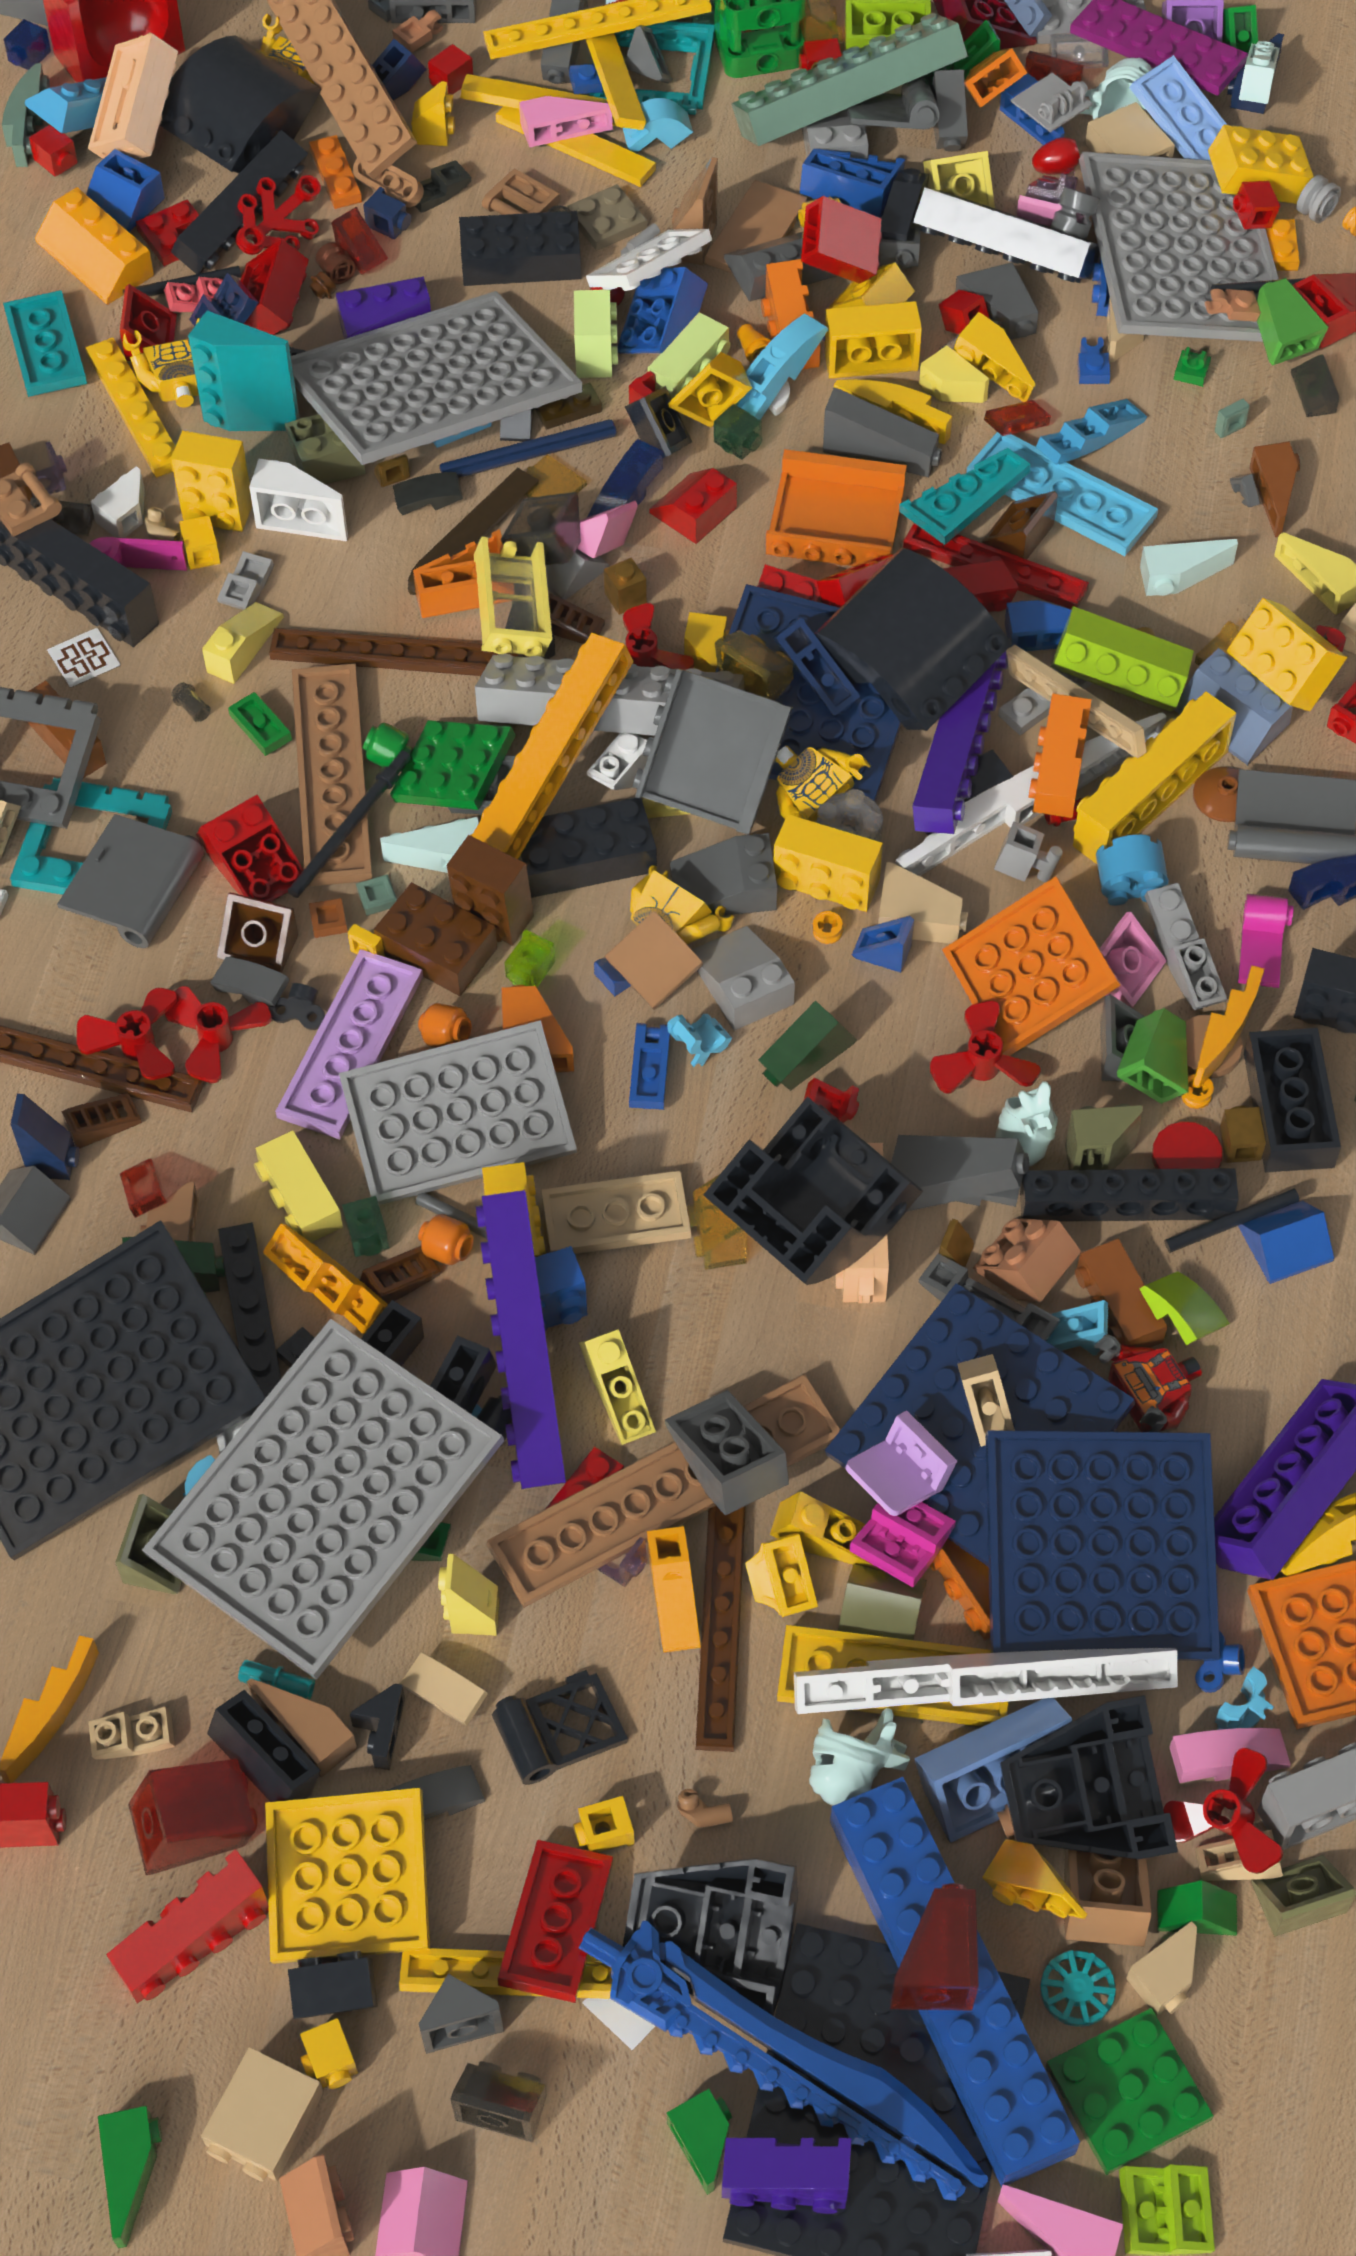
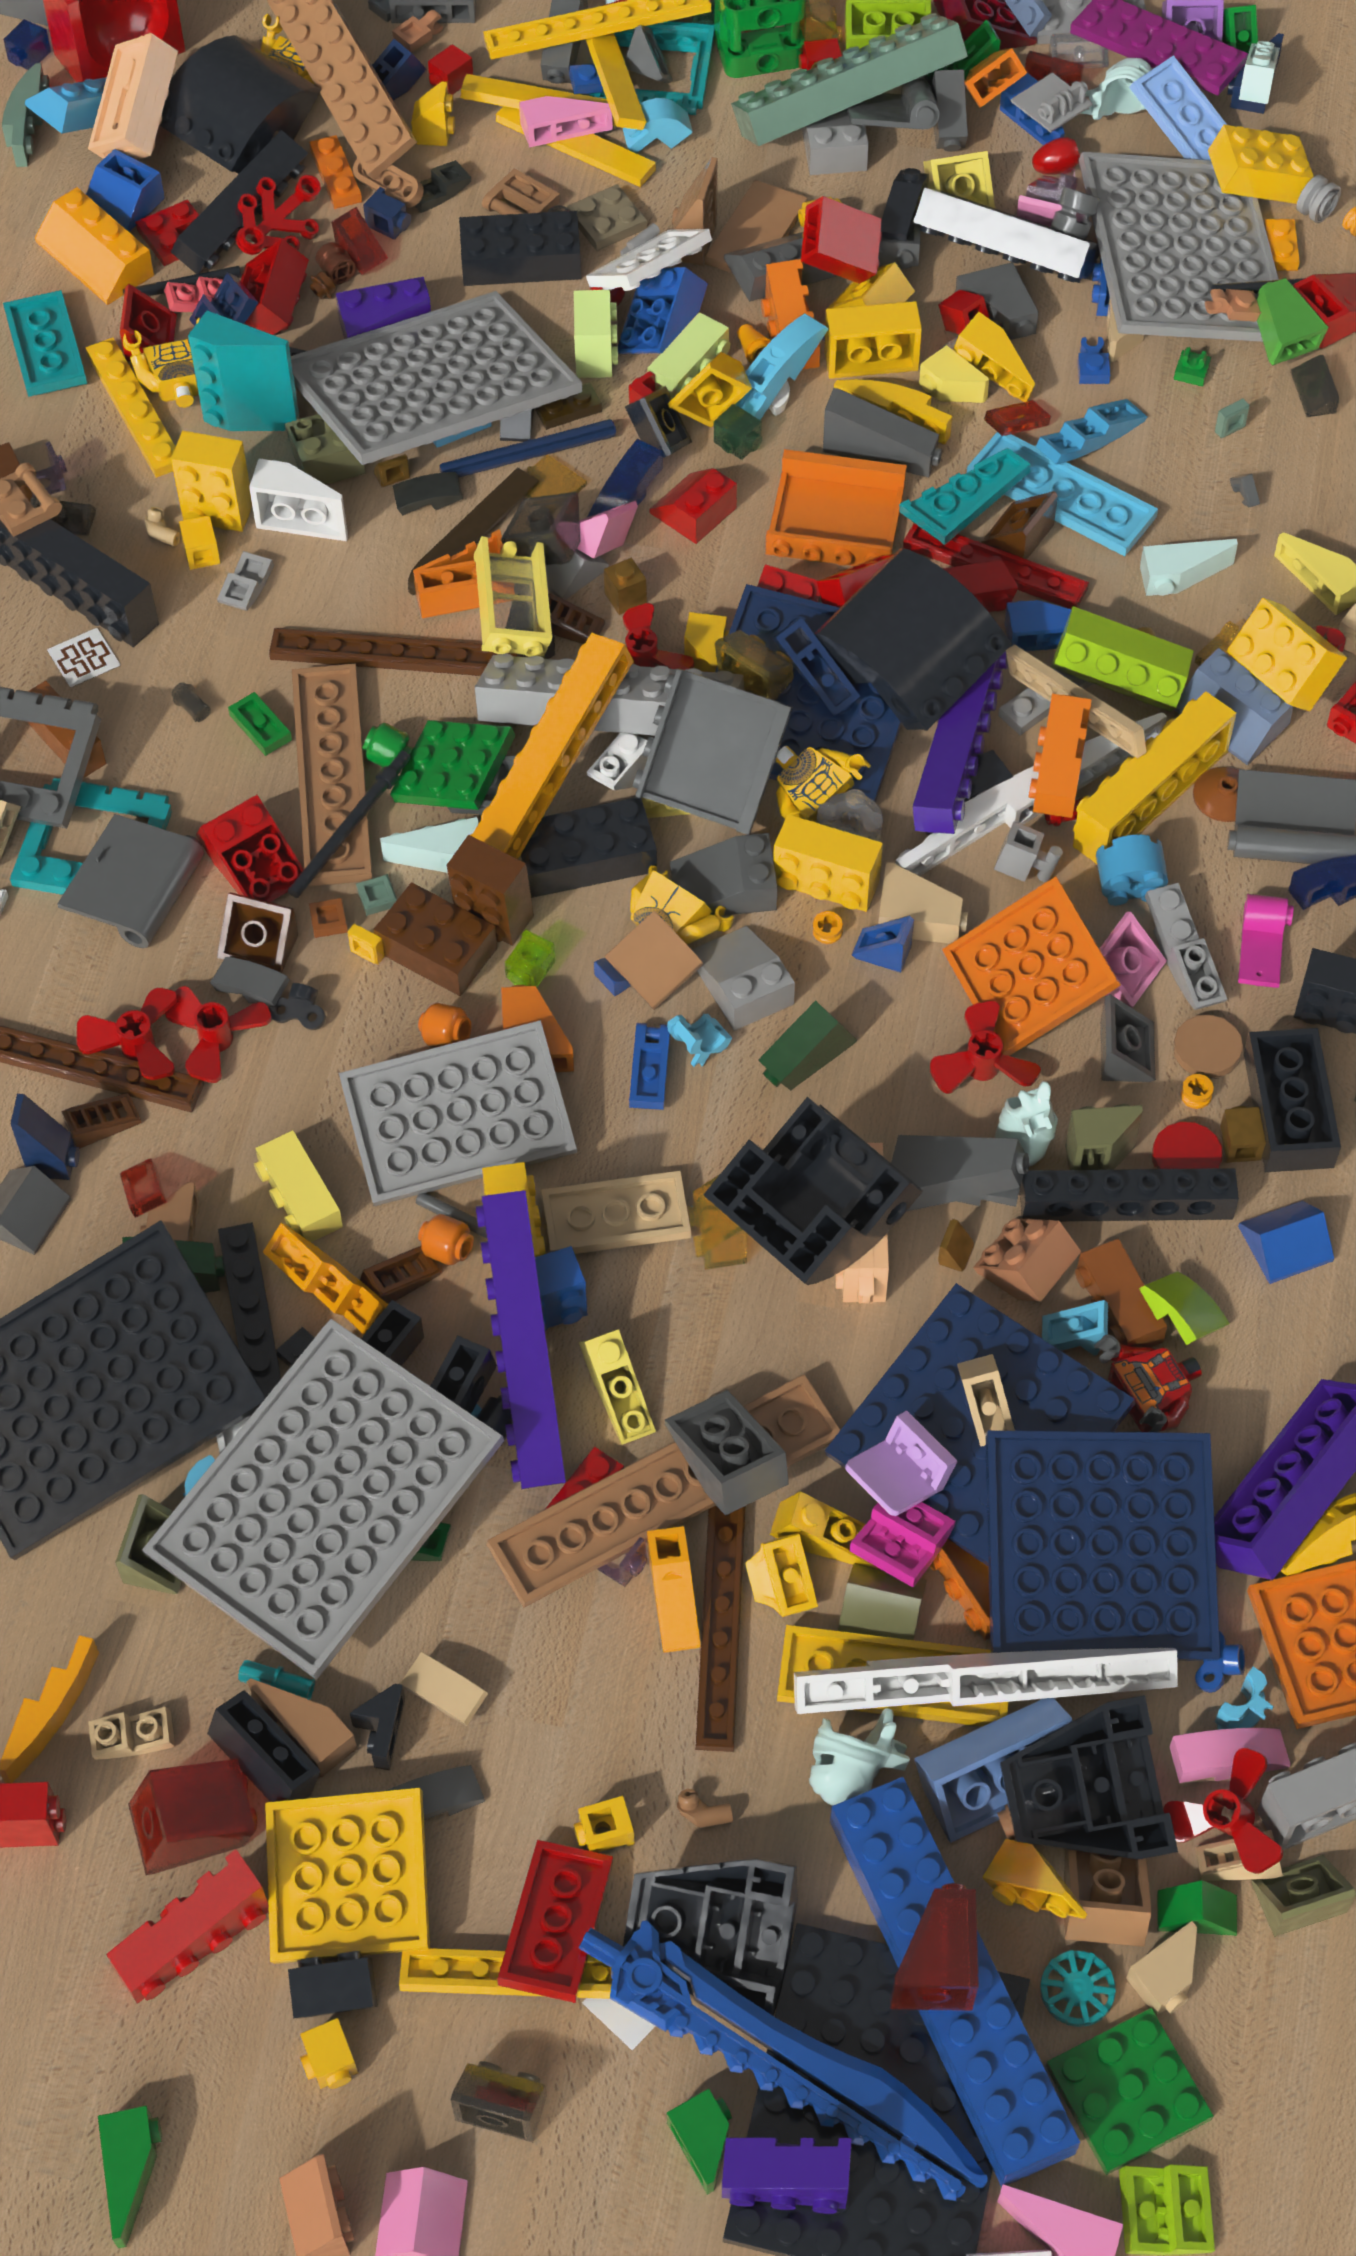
(53, 150): red brick -> none
(121, 505): white slope -> none
(143, 552): dark pink door -> none
(239, 640): light yellow slope -> none
(261, 2115): tan brick -> none
(349, 1038): lavender plate -> none
(365, 1226): clear green brick -> none
(458, 2016): dark grey slope -> none
(468, 1599): light yellow slope -> none
(529, 1734): black piece -> none
(839, 1103): red bracket -> none
(855, 181): blue wedge -> none
(944, 1274): dark grey slope -> none
(1128, 133): tan brick -> none
(1157, 1056): bright green slope -> none
(1225, 1029): light orange slope -> none
(1231, 1220): black bar -> none
(1256, 205): red brick -> none
(1274, 475): dark orange slope -> none

